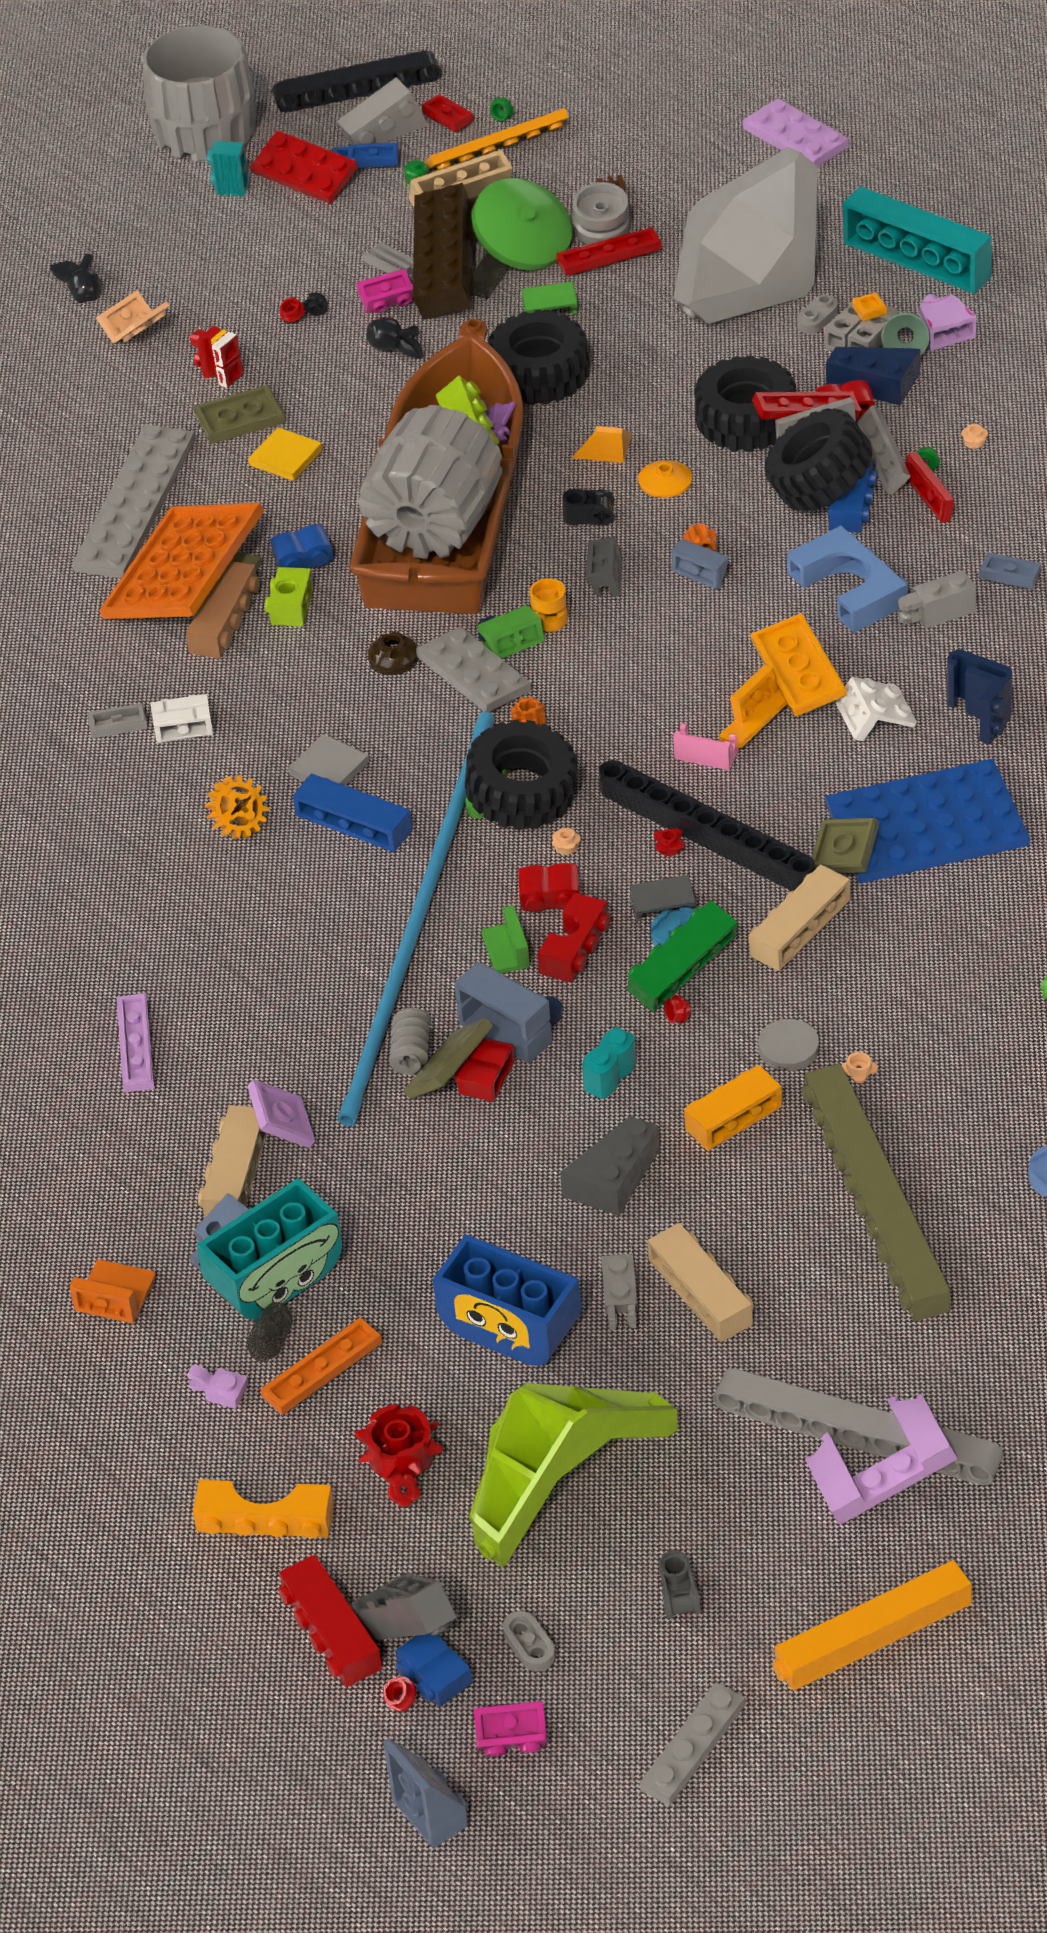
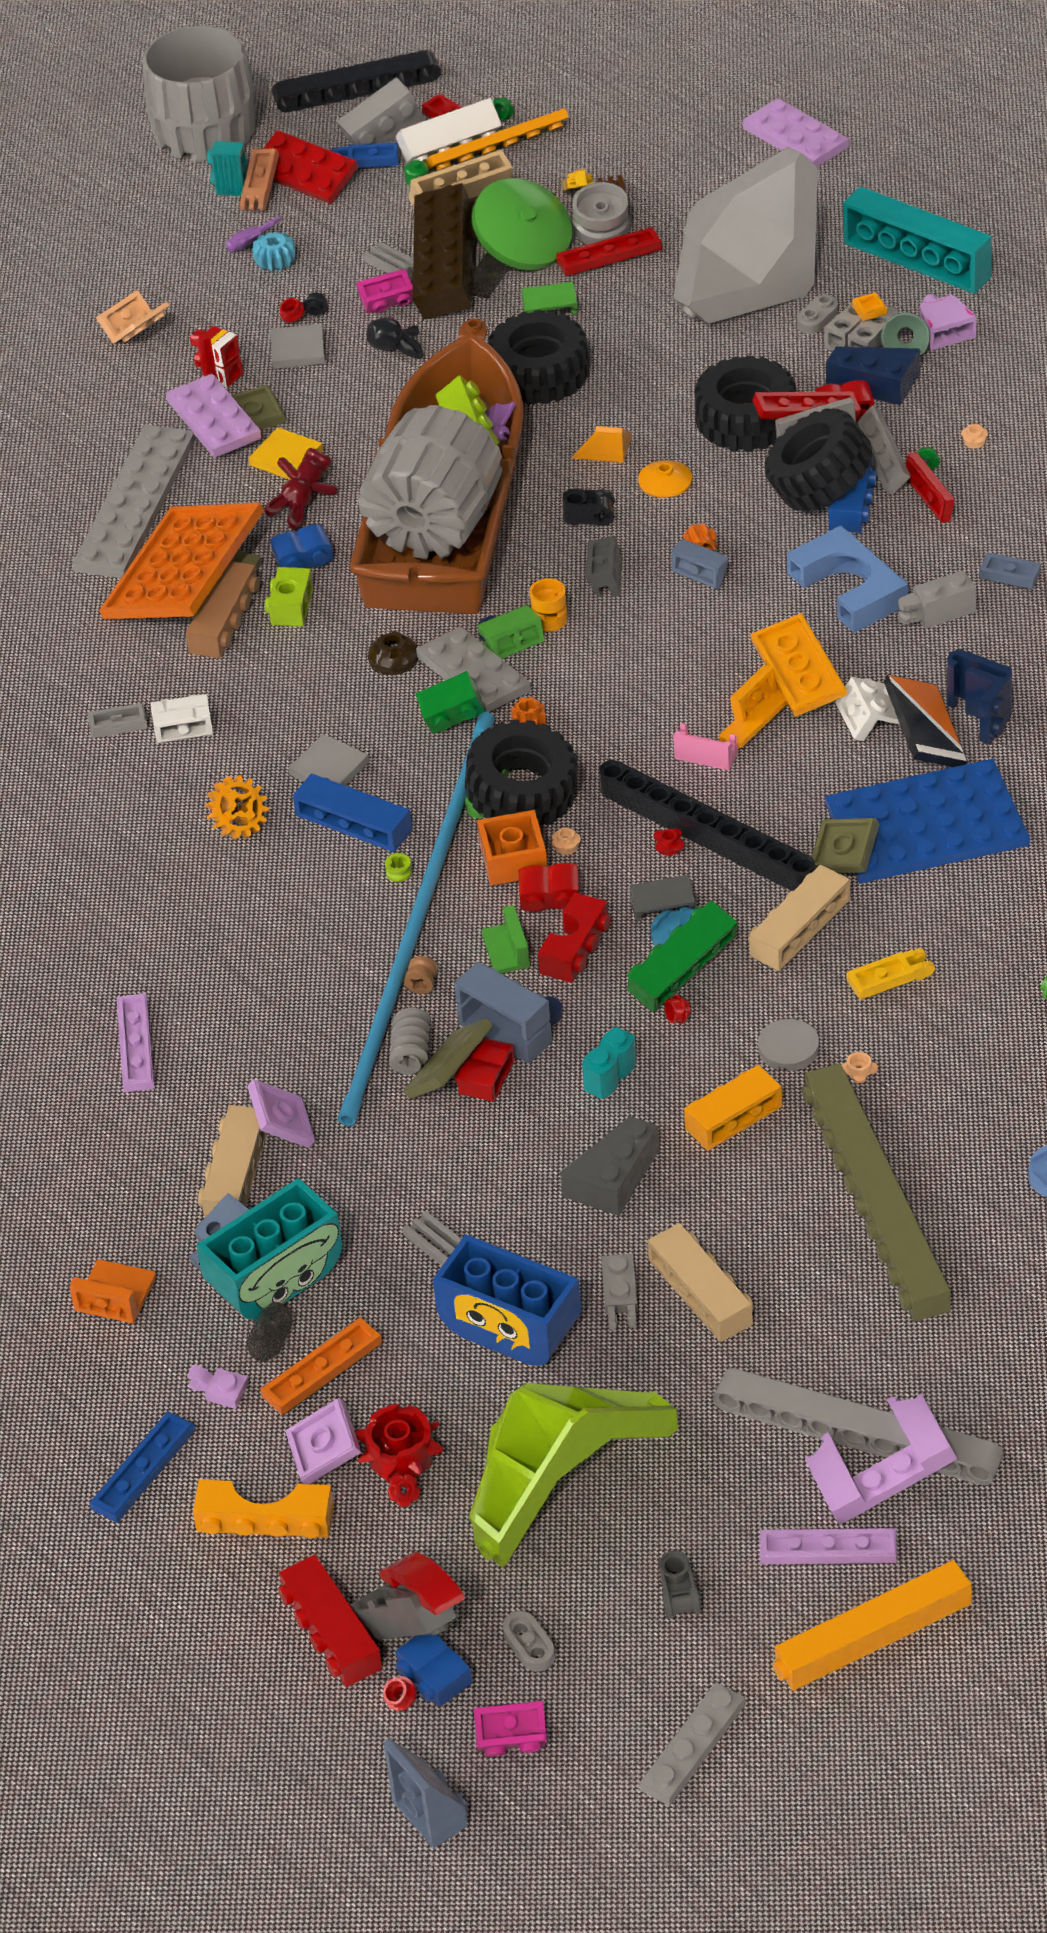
(82, 282): black piece -> none
(142, 1467): none -> blue tile
(213, 415): none -> lavender plate
(248, 235): none -> medium lavender arm
(259, 179): none -> nougat hinge
(274, 251): none -> medium azure gear
(297, 346): none -> light grey tile
(298, 491): none -> dark red animal
(323, 1441): none -> lavender tile
(398, 874): none -> lime bush
(421, 975): none -> medium nougat wheel
(426, 1579): none -> red slope
(436, 1232): none -> light grey tile
(448, 130): none -> white brick
(450, 702): none -> green brick
(510, 844): none -> orange brick
(577, 180): none -> yellow hinge
(828, 1546): none -> lavender tile
(889, 973): none -> yellow hinge
(925, 721): none -> tile

